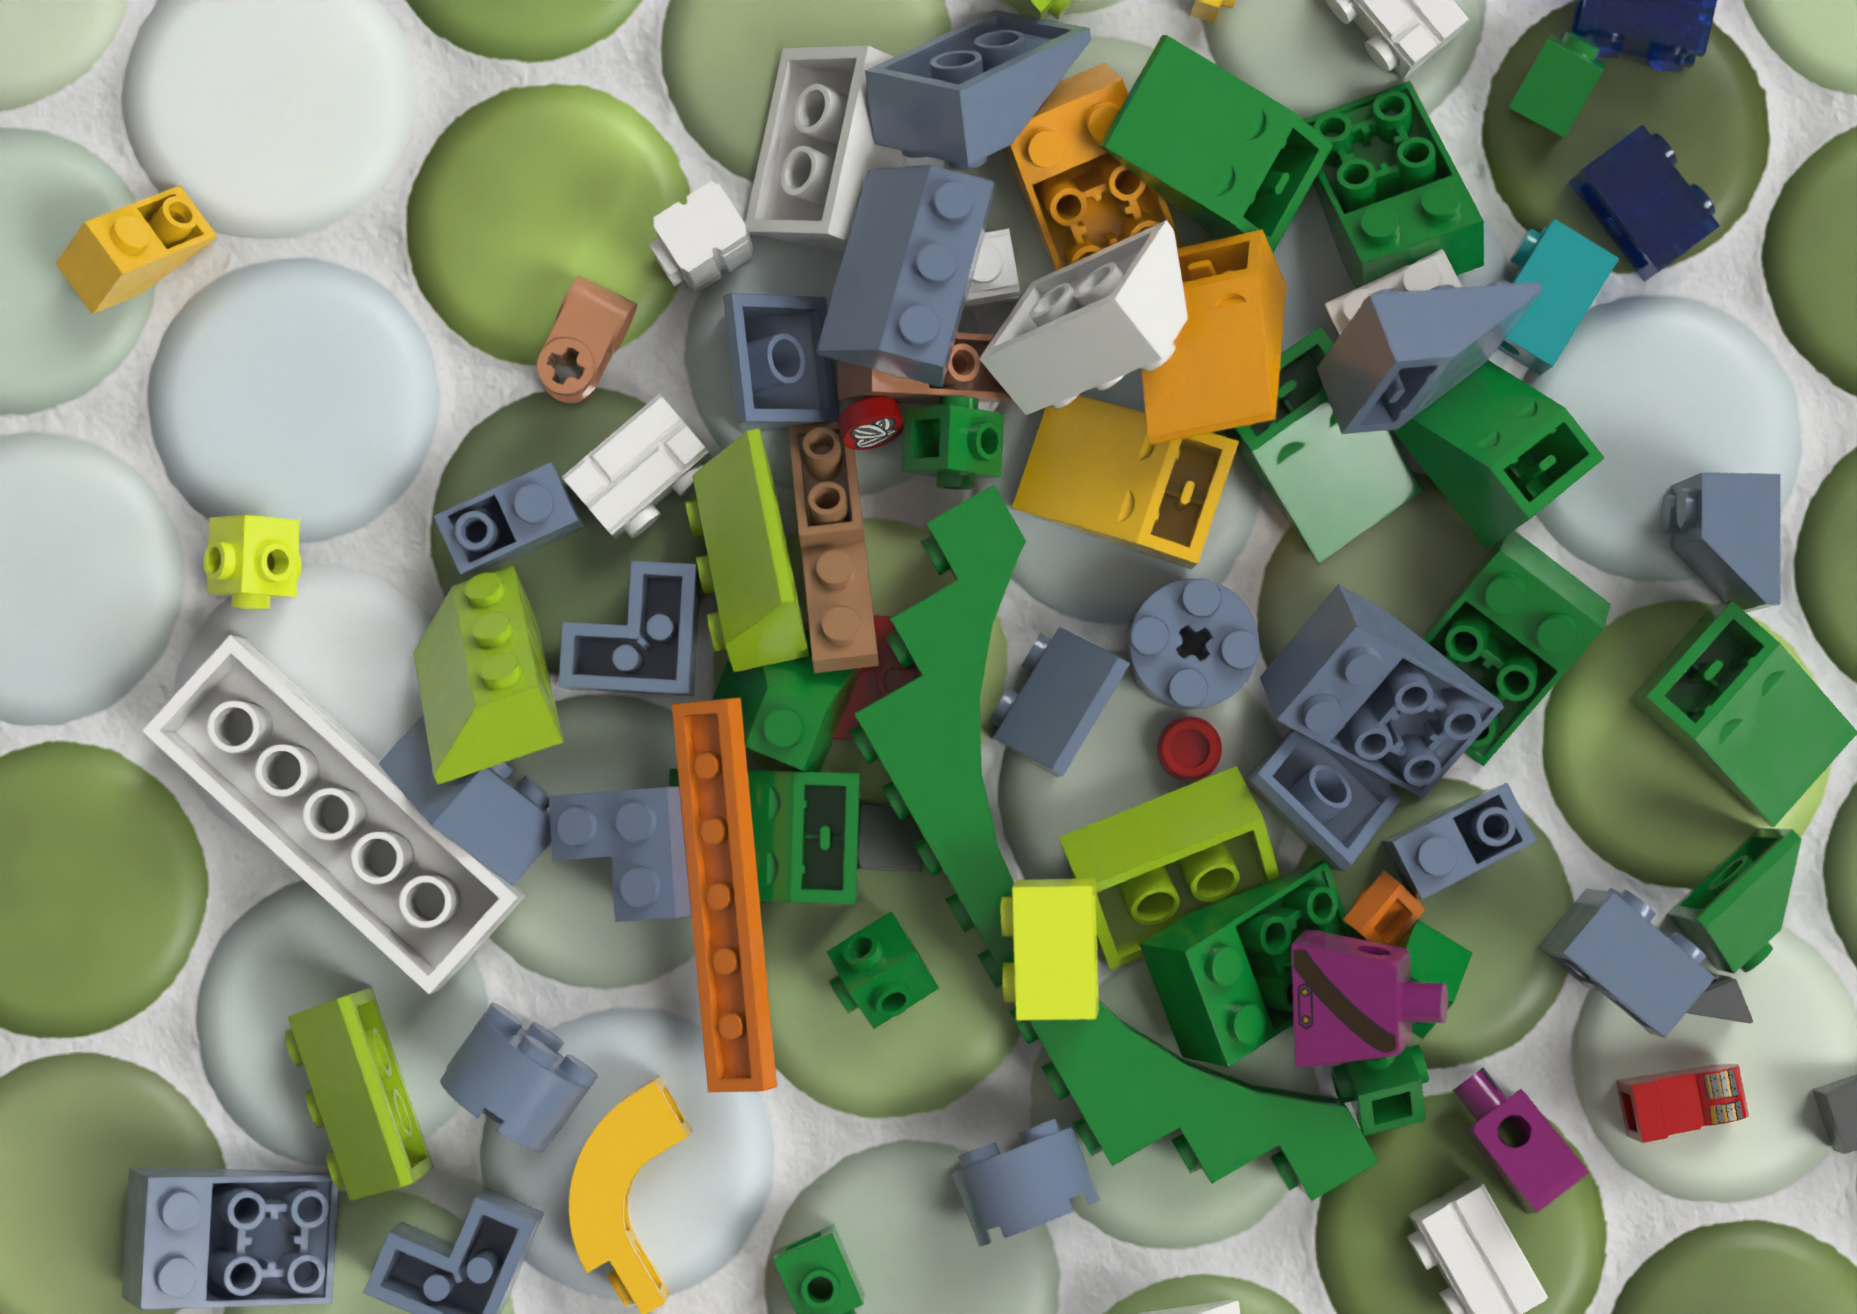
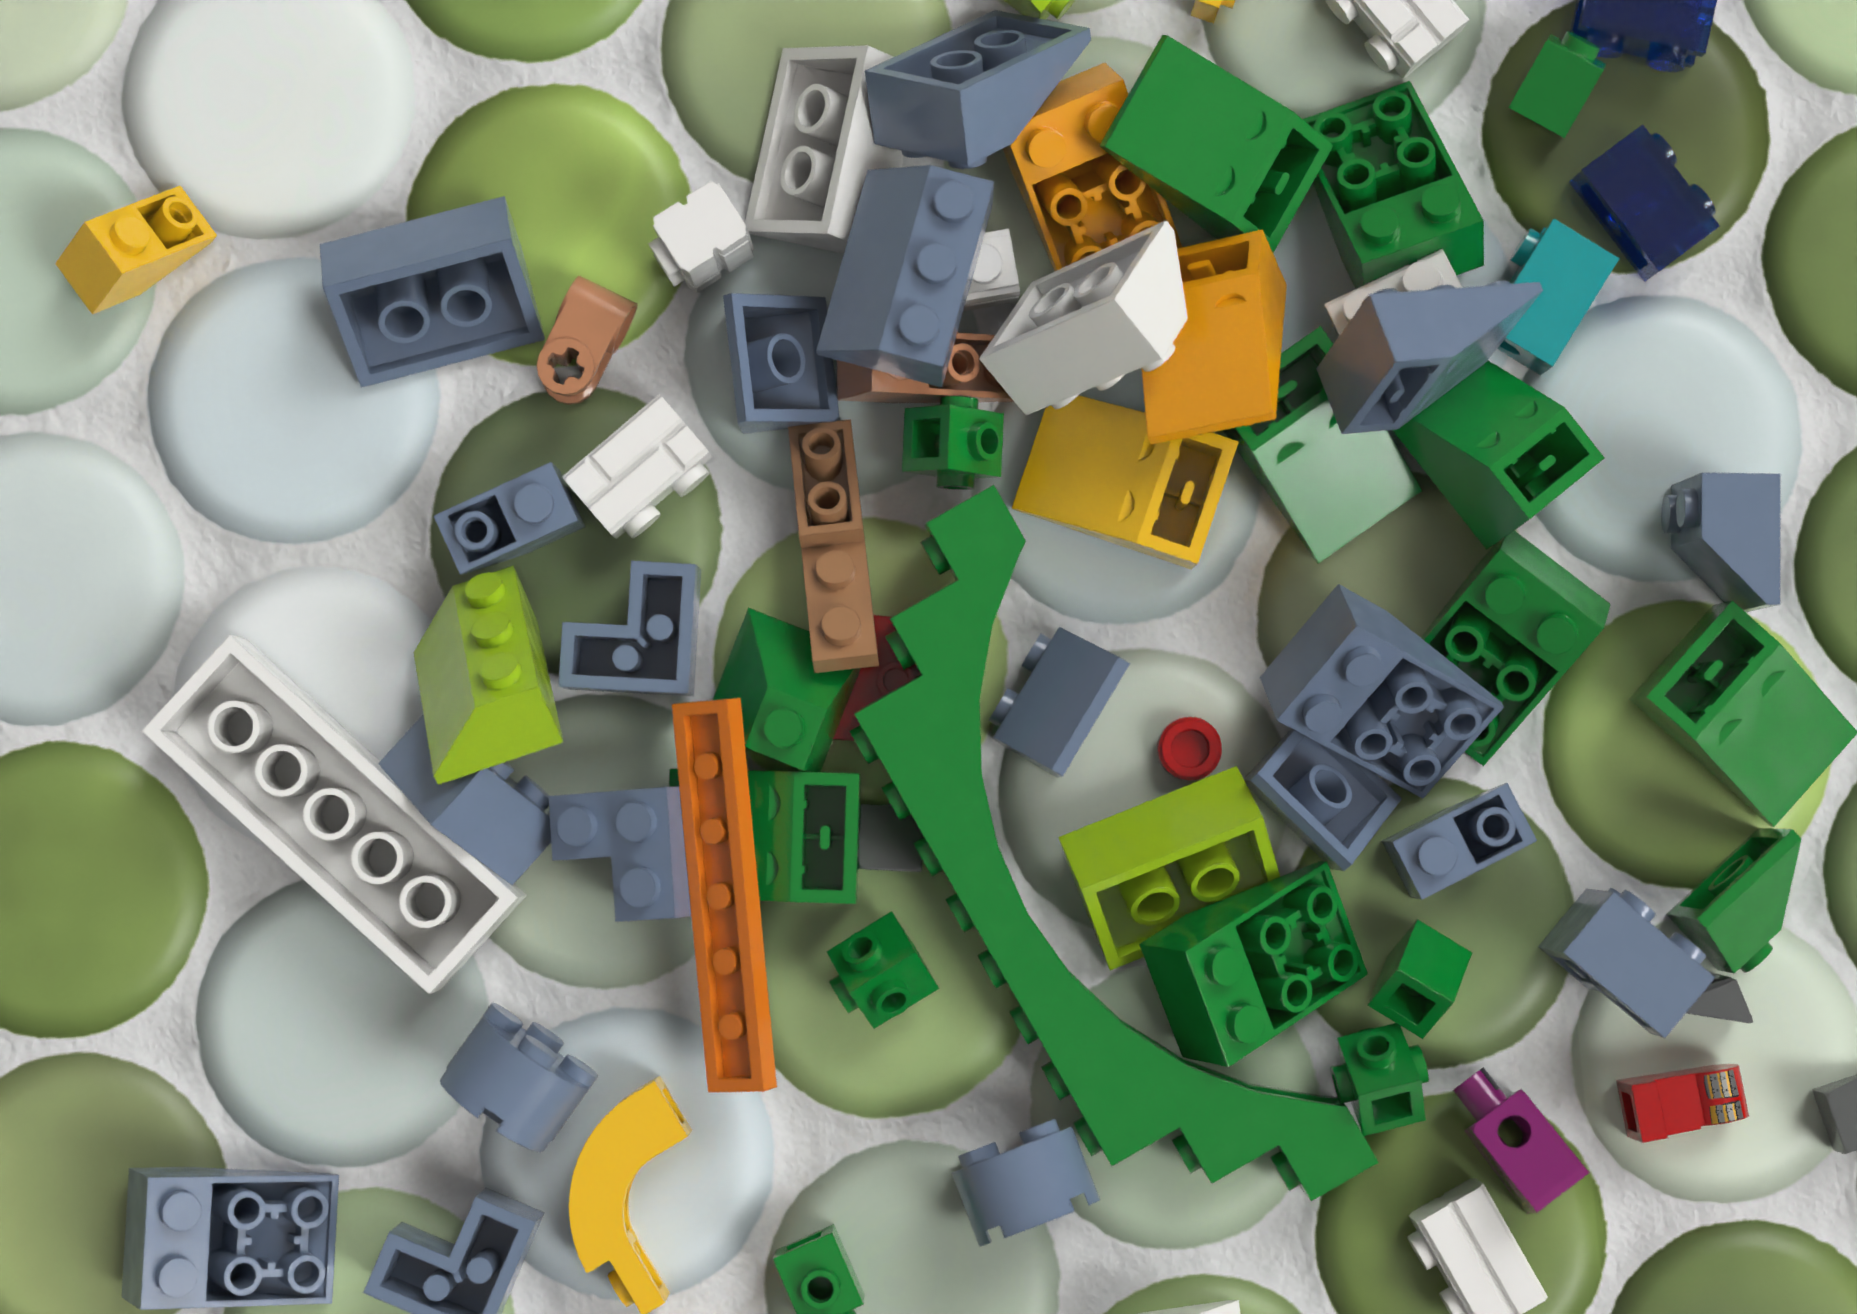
(252, 559): neon yellow brick -> none
(358, 1095): lime slope -> none
(430, 291): none -> sand blue slope
(746, 558): lime slope -> none
(870, 423): red tile -> none
(1053, 949): neon yellow brick -> none
(1228, 650): sand blue brick -> none
(1356, 999): magenta torso -> none
(1384, 911): orange plate -> none

